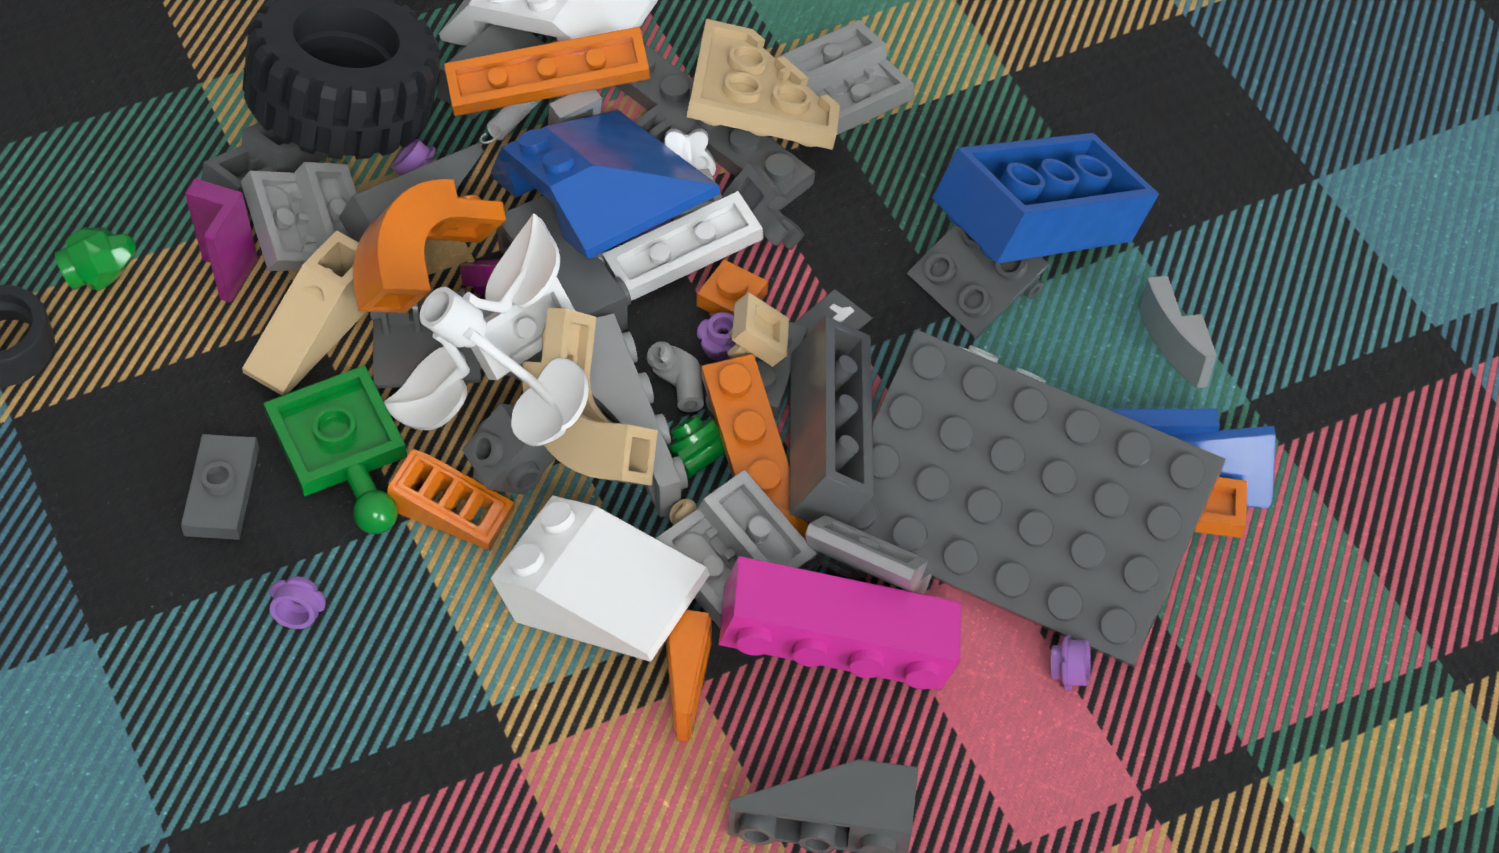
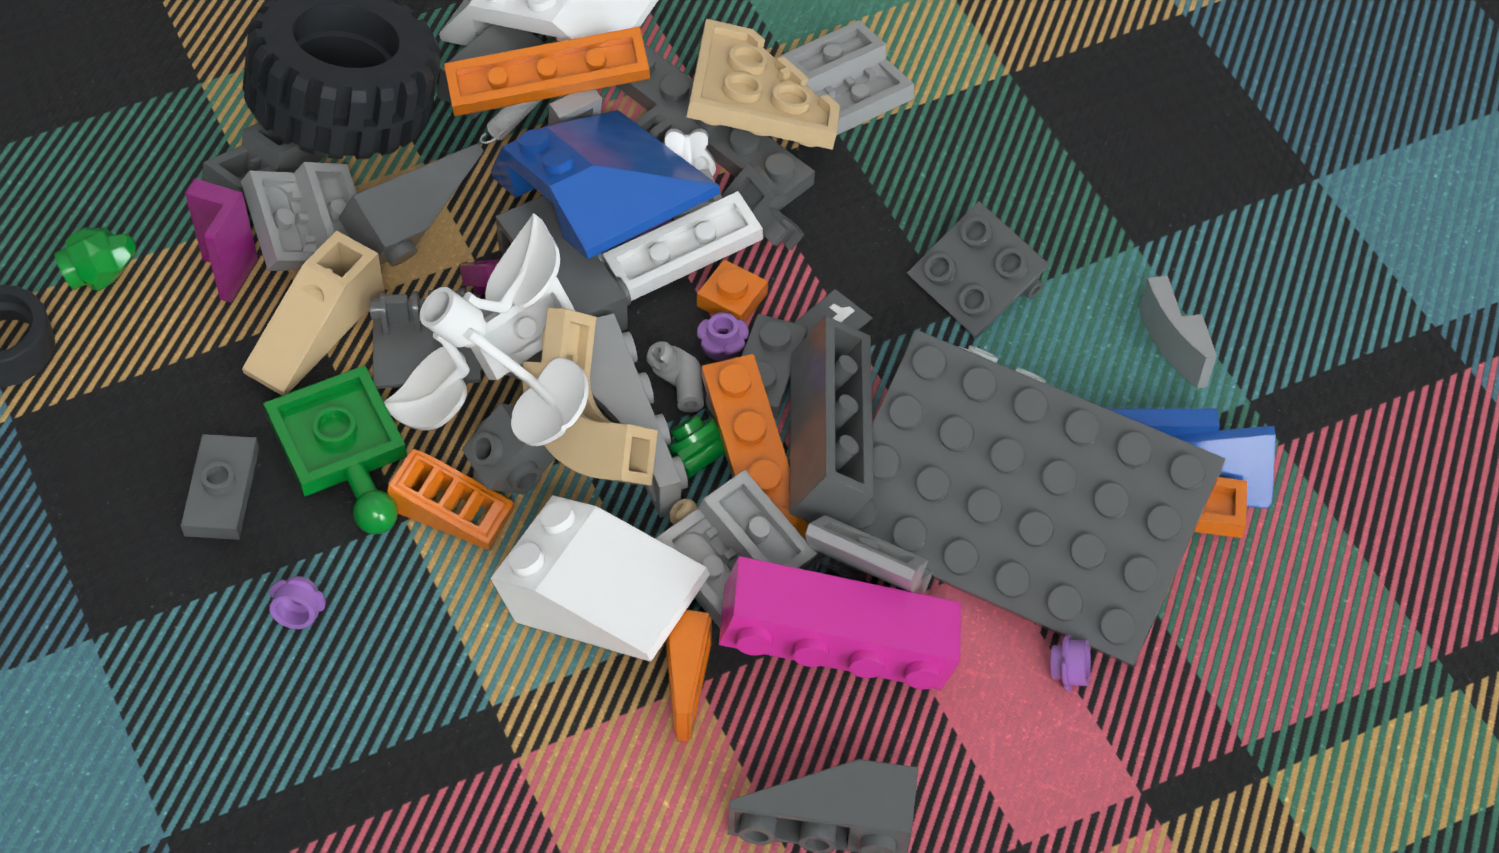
(390, 255): orange arch -> none
(412, 157): medium lavender plate -> none
(758, 330): tan tile -> none
(1043, 196): blue brick -> none

